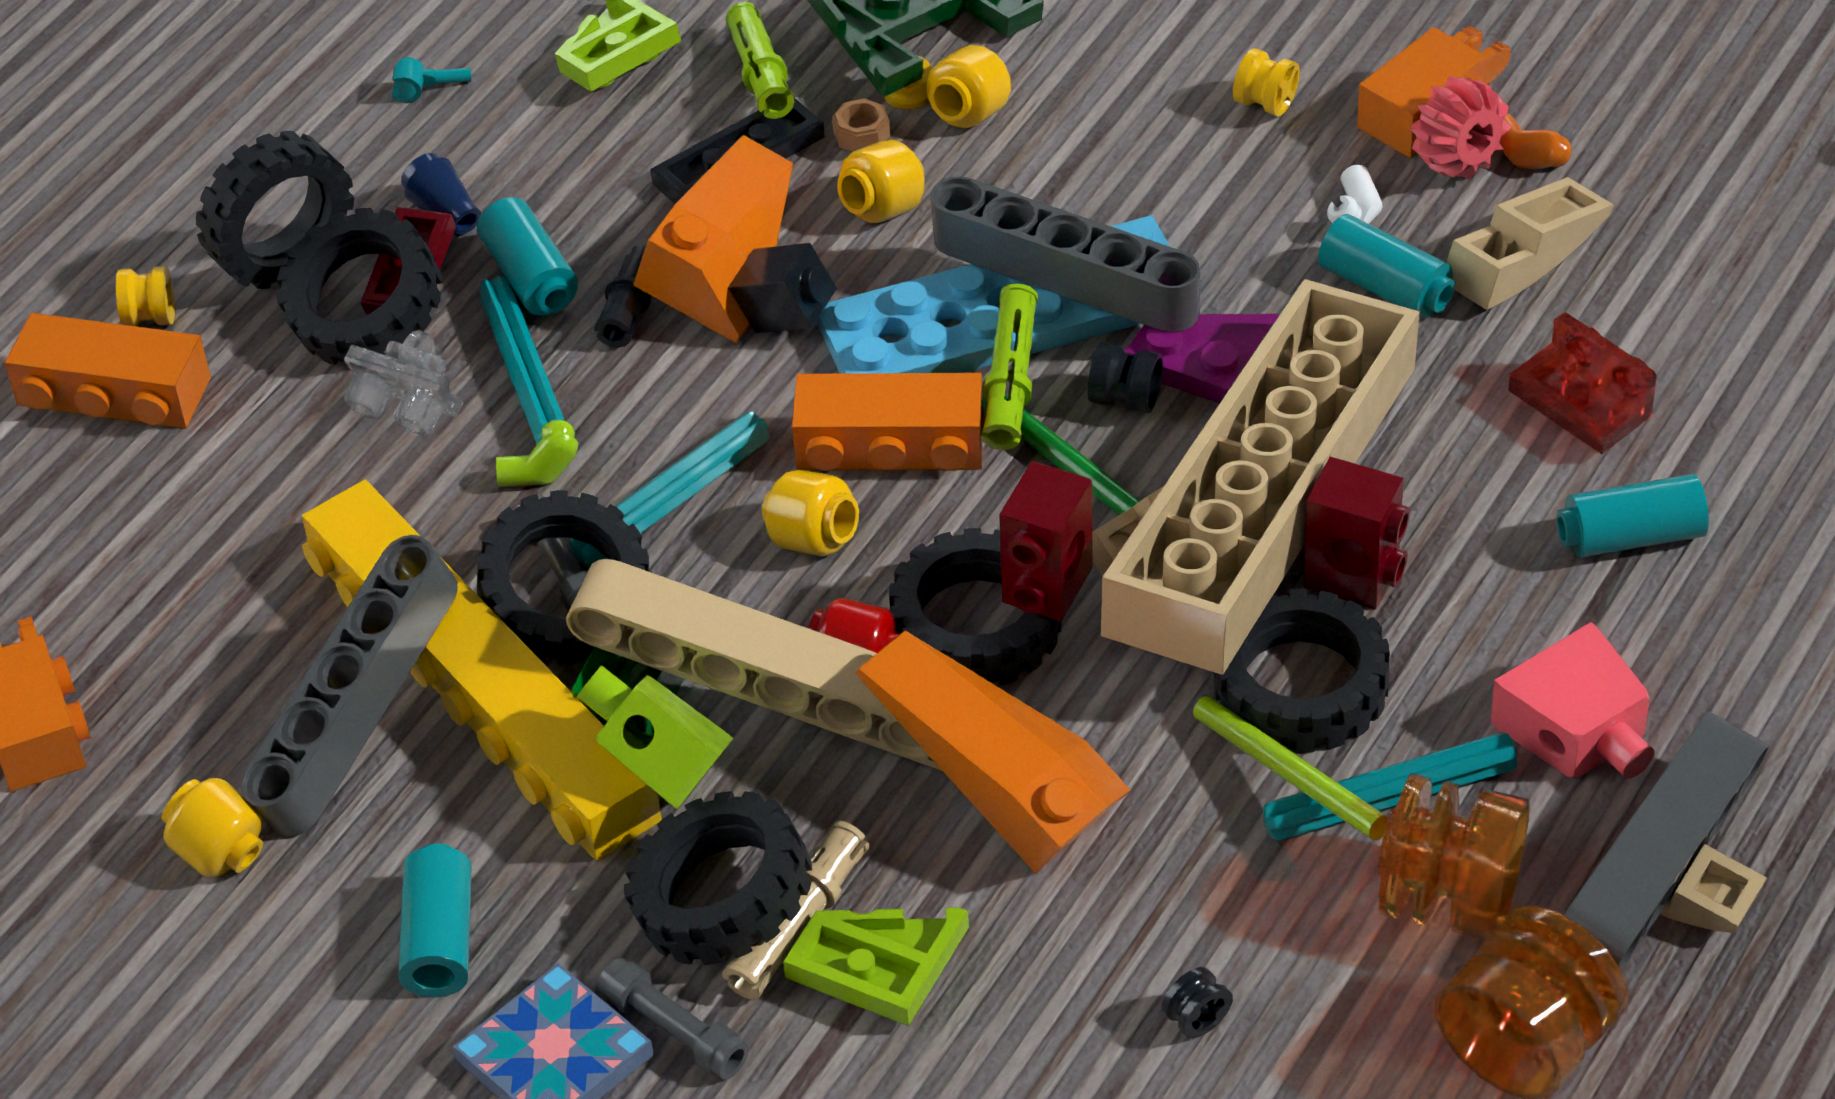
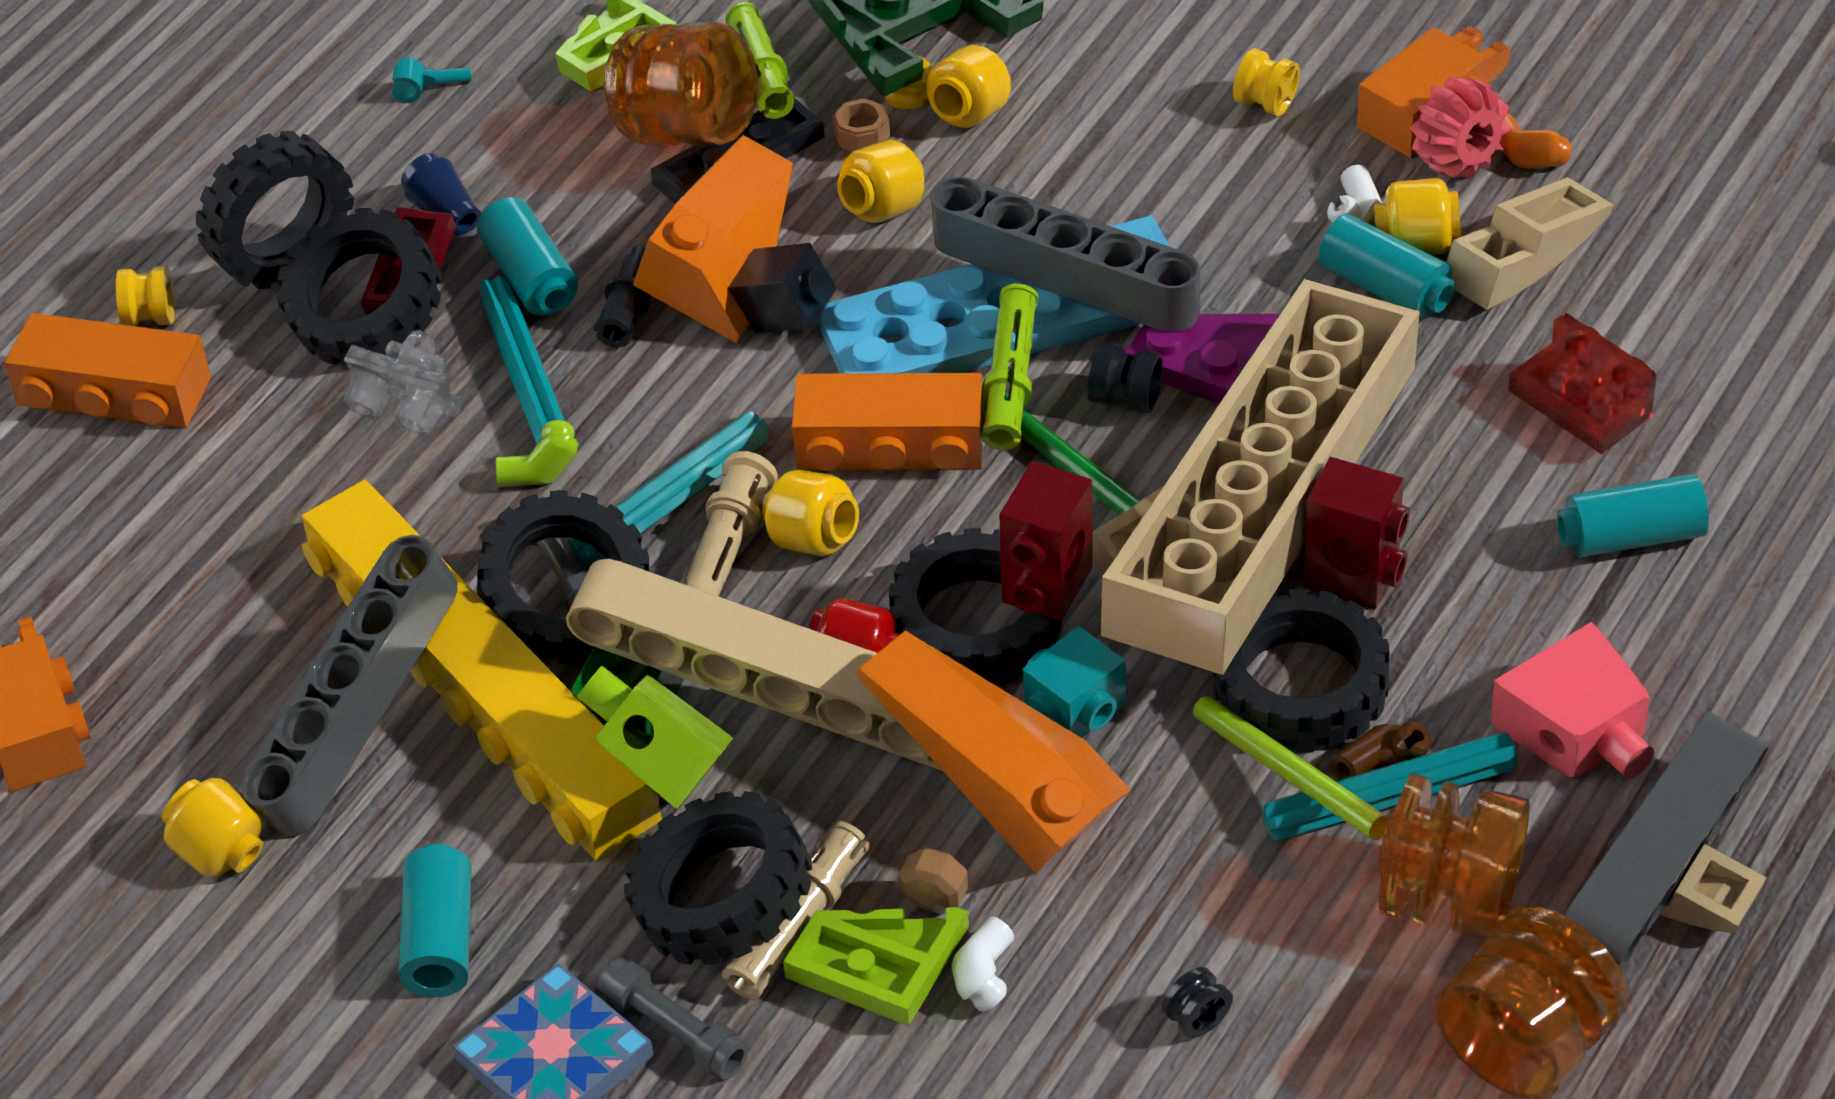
(681, 84): none -> clear orange wheel
(731, 516): none -> tan pin
(933, 880): none -> medium nougat tile
(975, 967): none -> white arm
(1076, 682): none -> teal brick
(1381, 748): none -> reddish brown arm
(1421, 214): none -> yellow head

